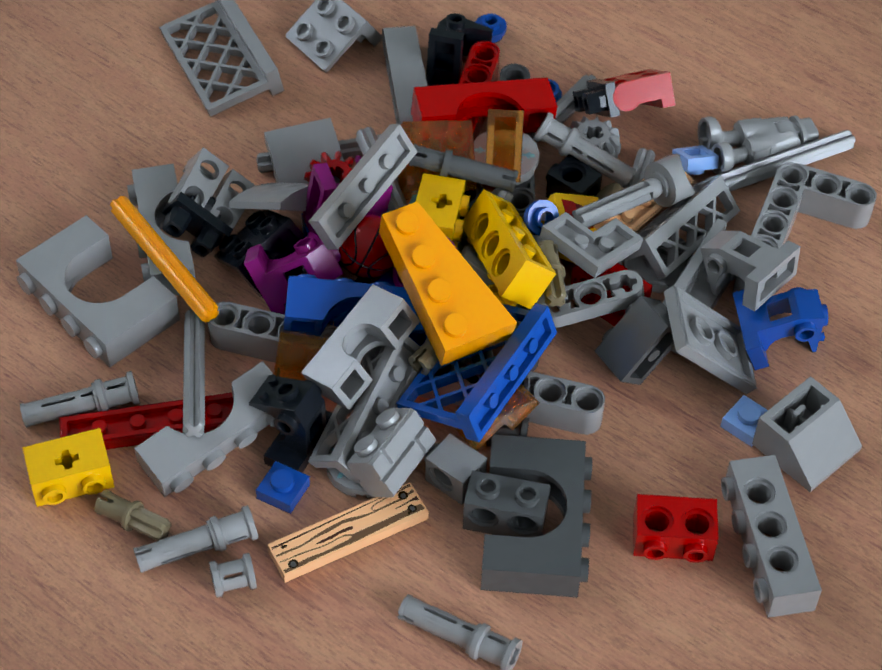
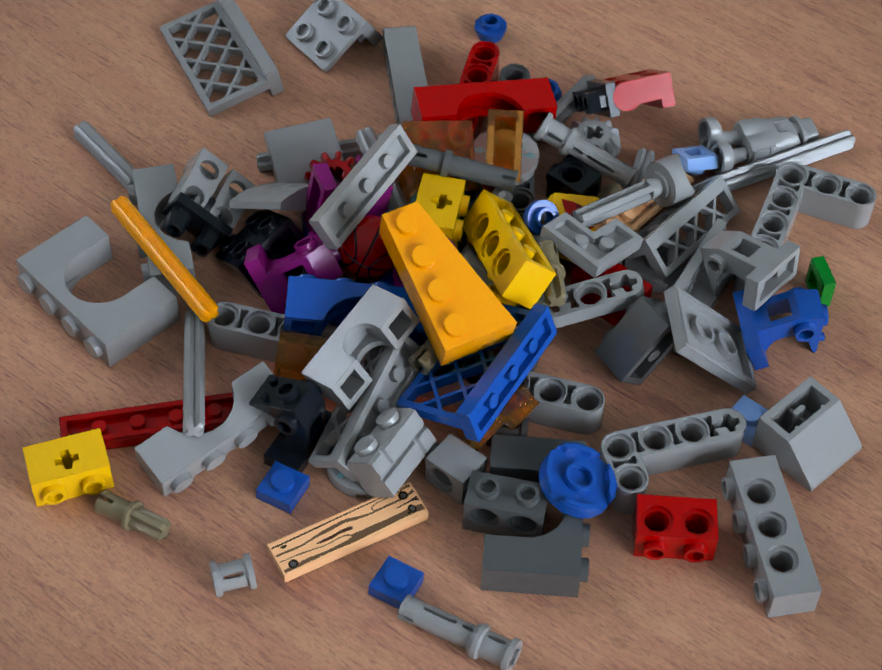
(98, 396): light grey pin -> none
(104, 153): none -> light grey axle
(215, 534): light grey pin -> none
(395, 582): none -> blue plate
(449, 45): black tile -> none
(577, 480): none -> blue tile
(713, 436): none -> light grey beam
(821, 278): none -> green tile

